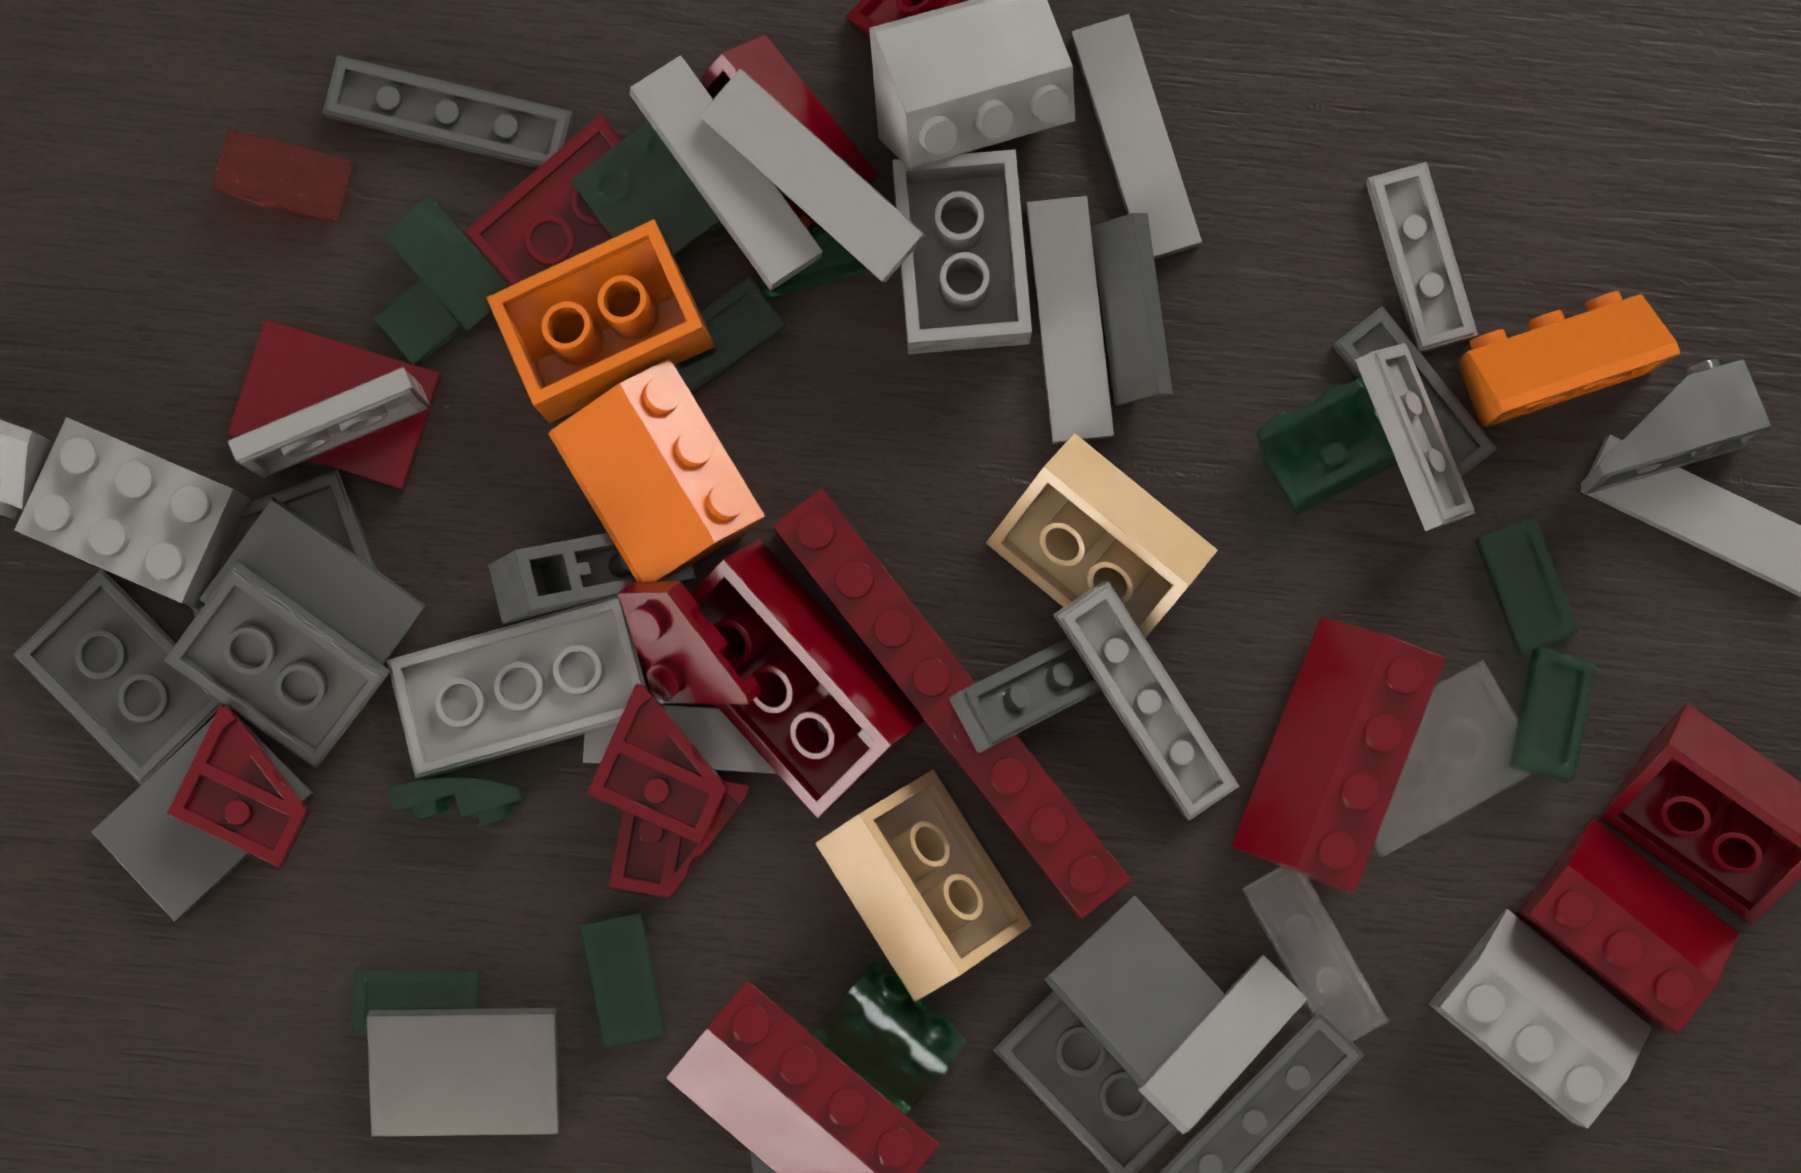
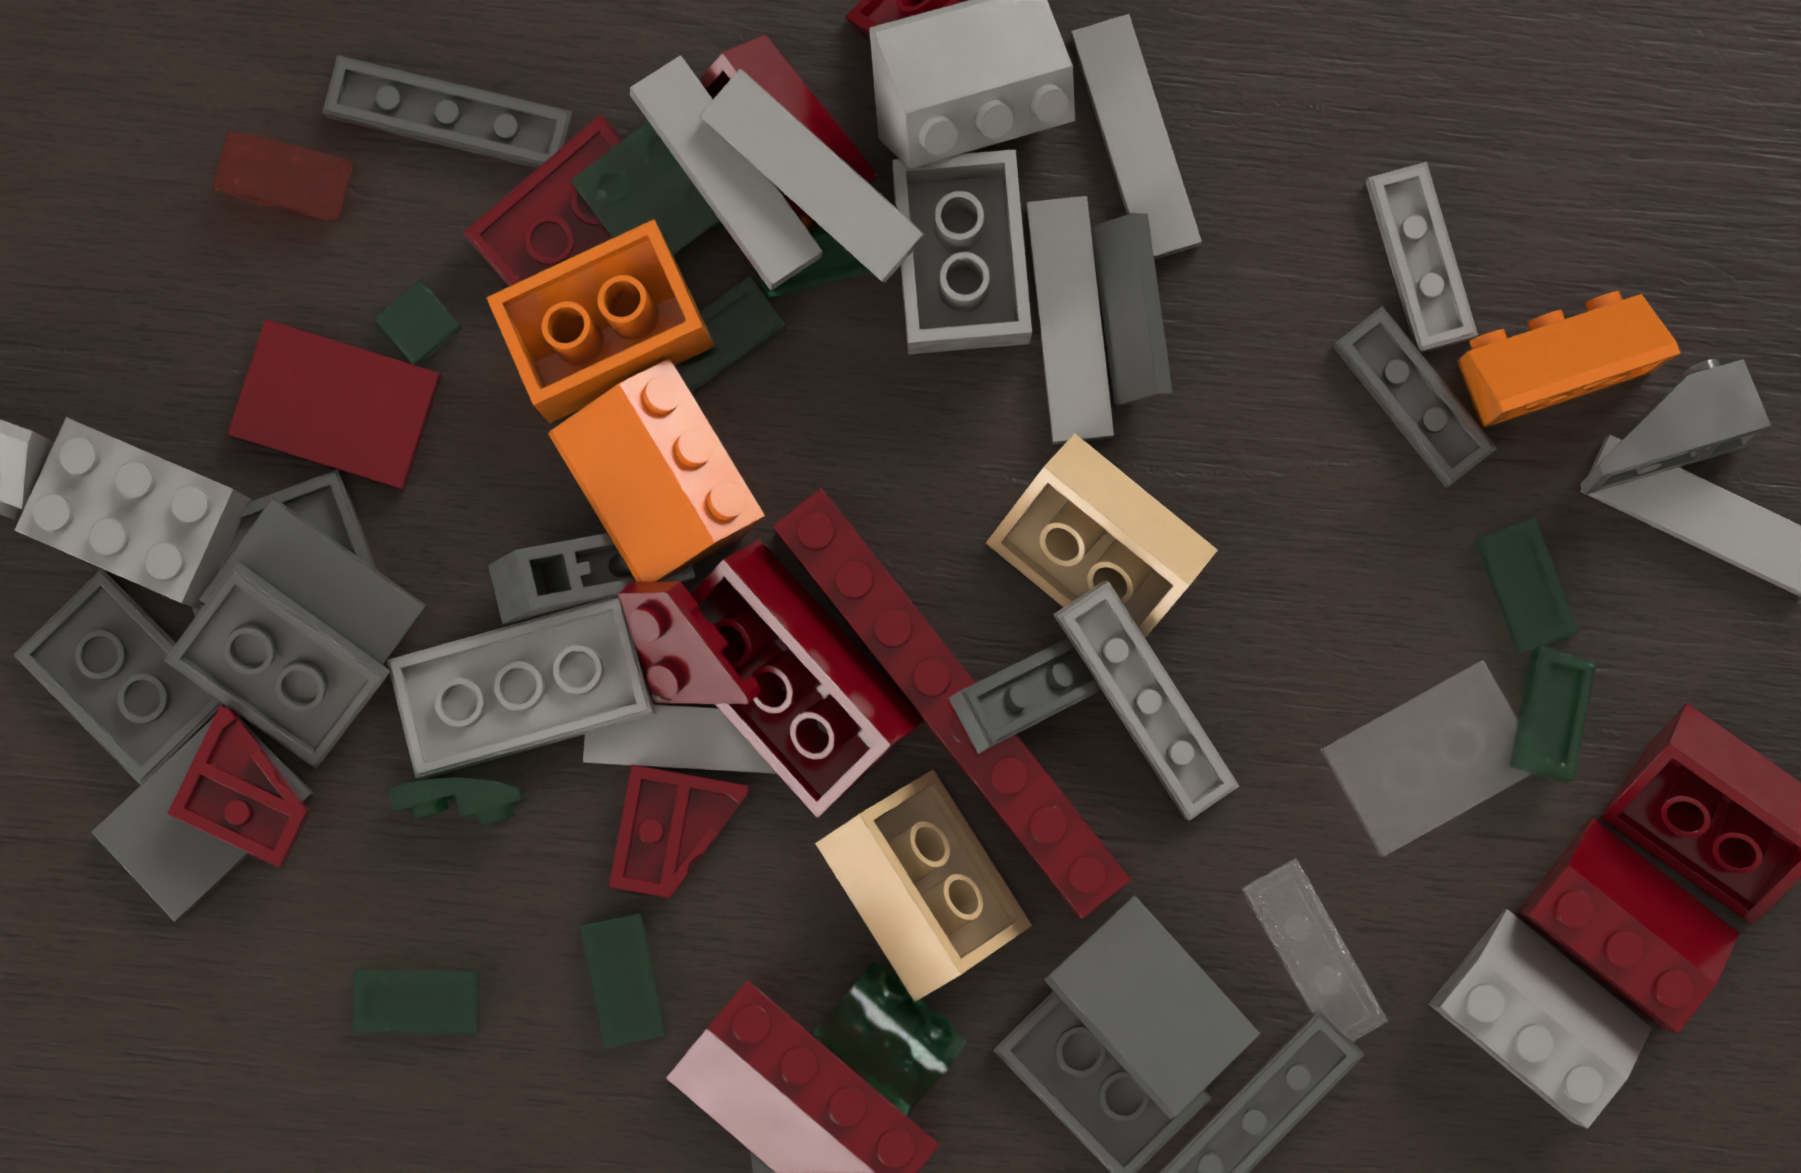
(330, 423): light grey tile -> none
(445, 261): clear green slope -> none
(463, 1072): dark grey tile -> none
(658, 771): dark red wing -> none
(1222, 1044): light grey tile -> none
(1325, 446): clear green bracket -> none
(1338, 753): dark red slope -> none
(1415, 436): light grey tile -> none

